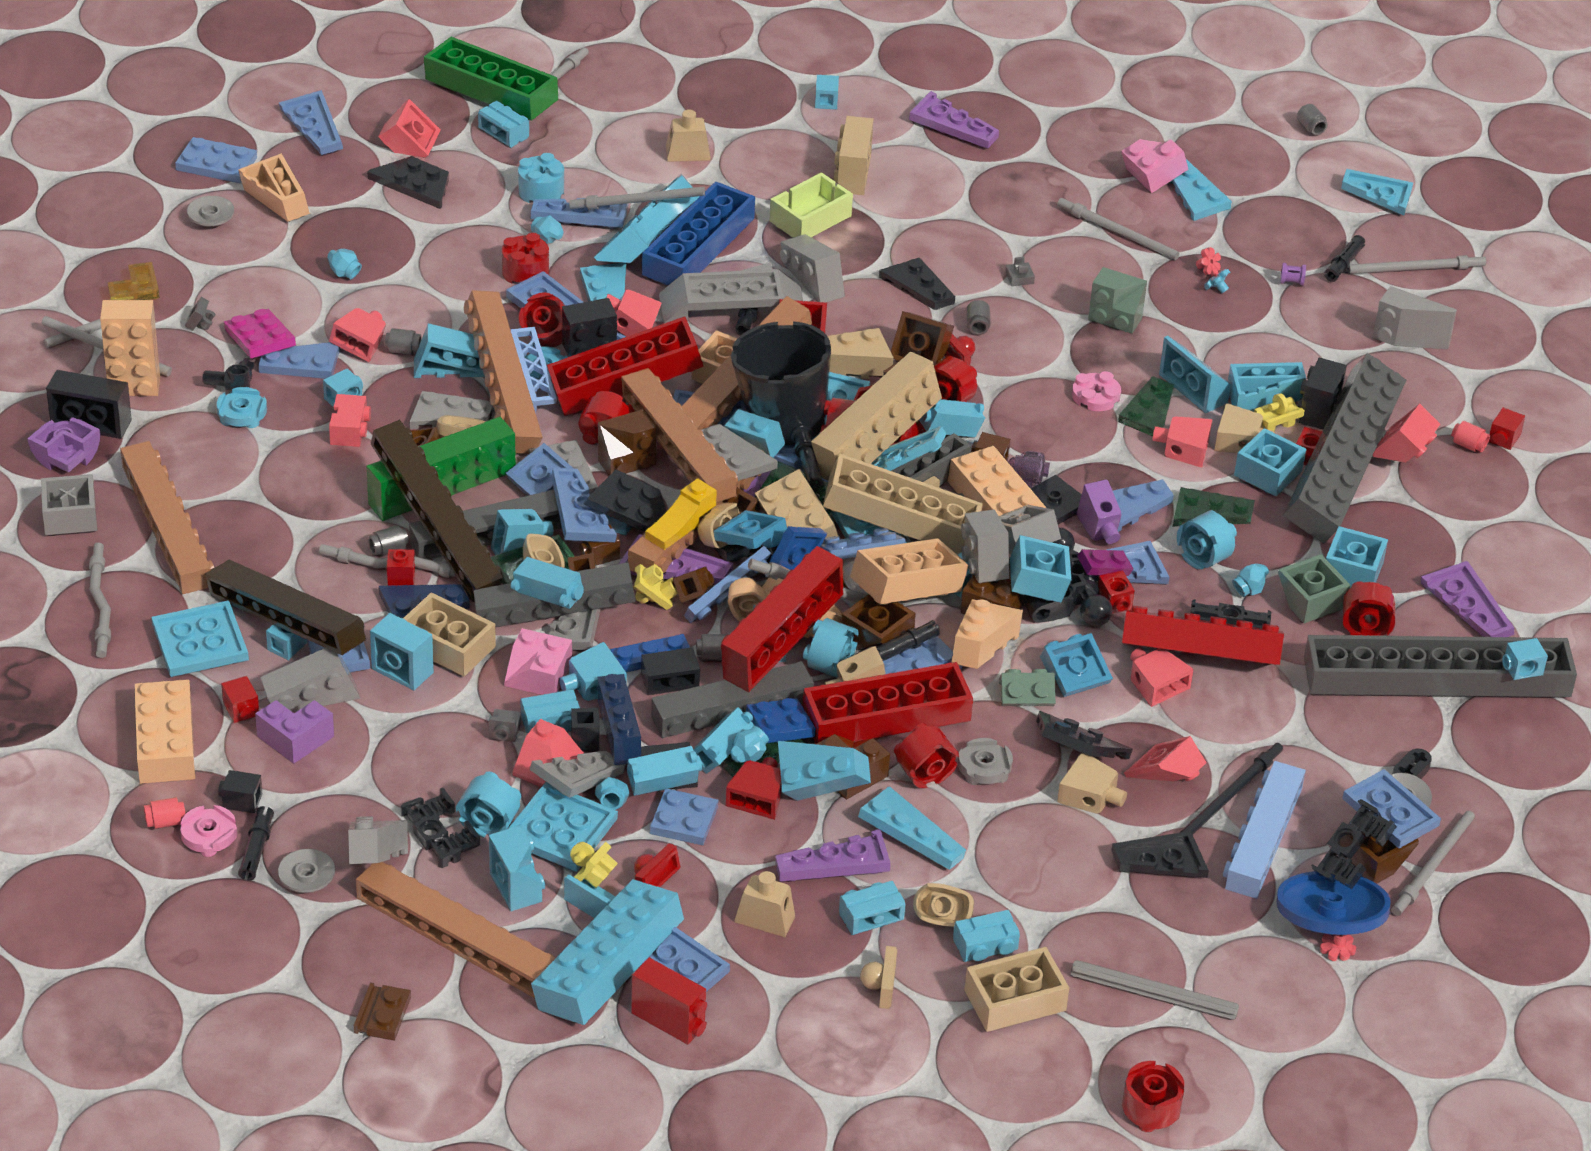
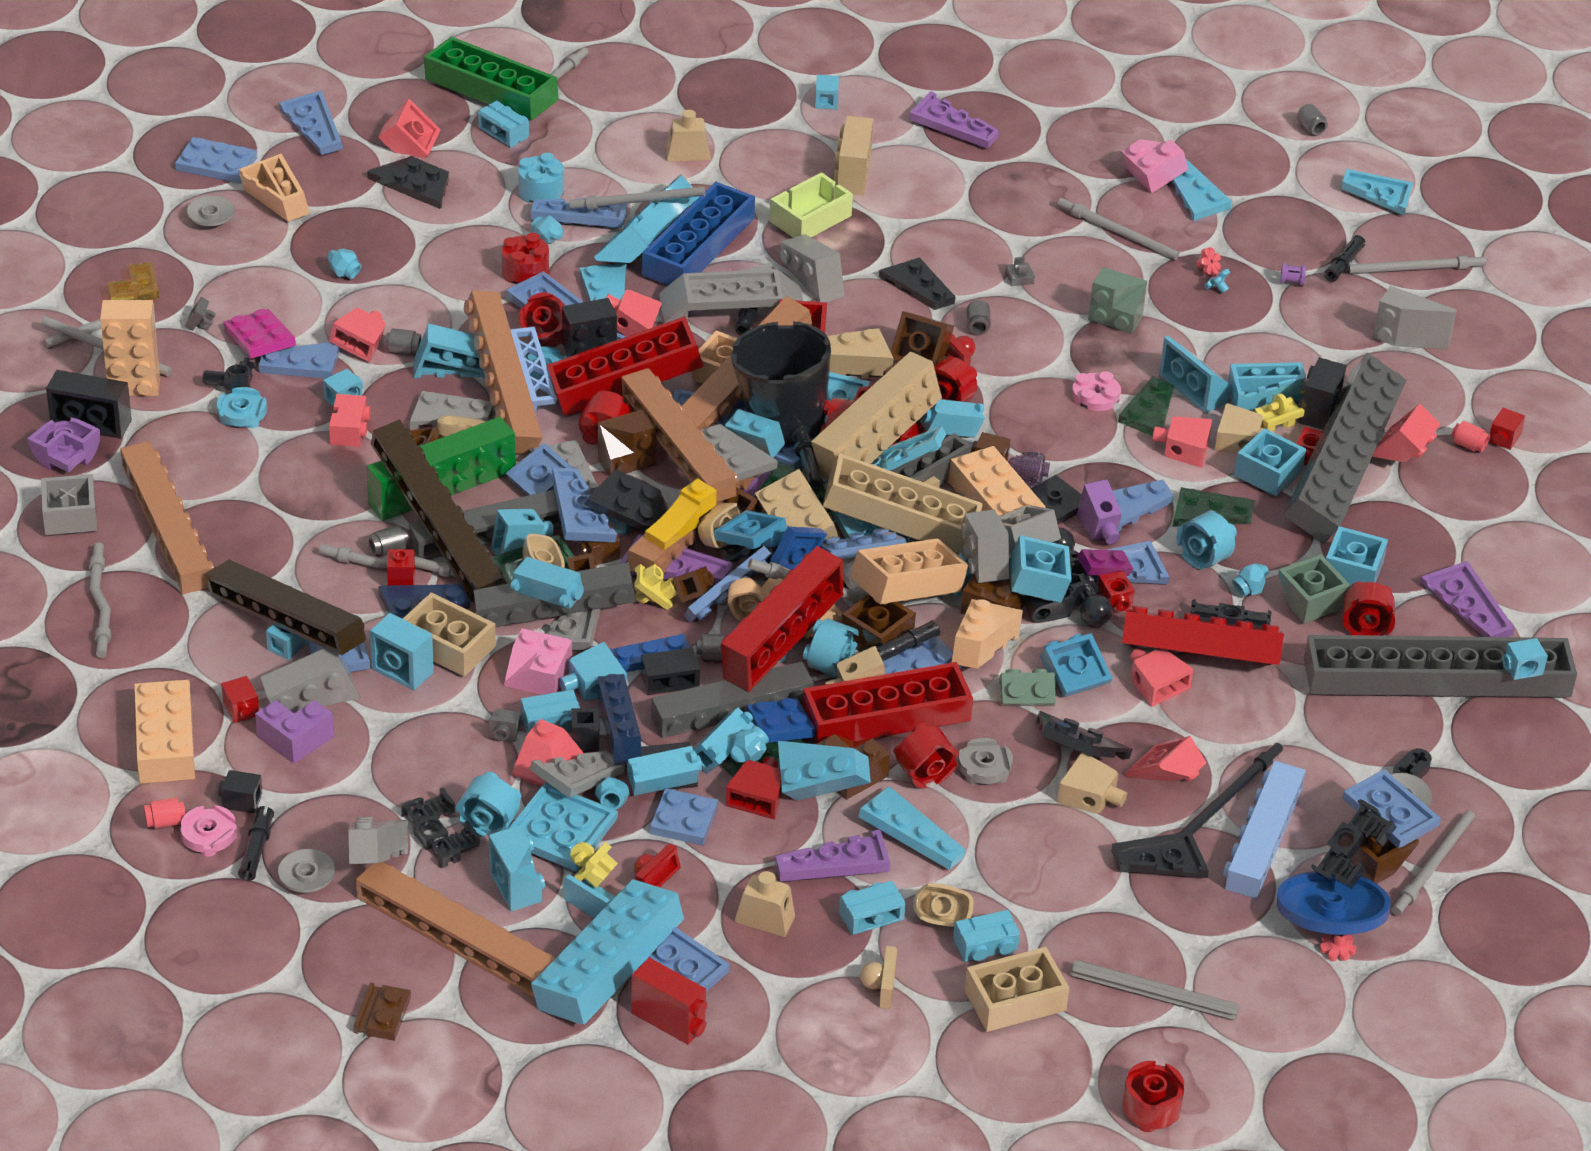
(199, 638): medium azure plate -> none

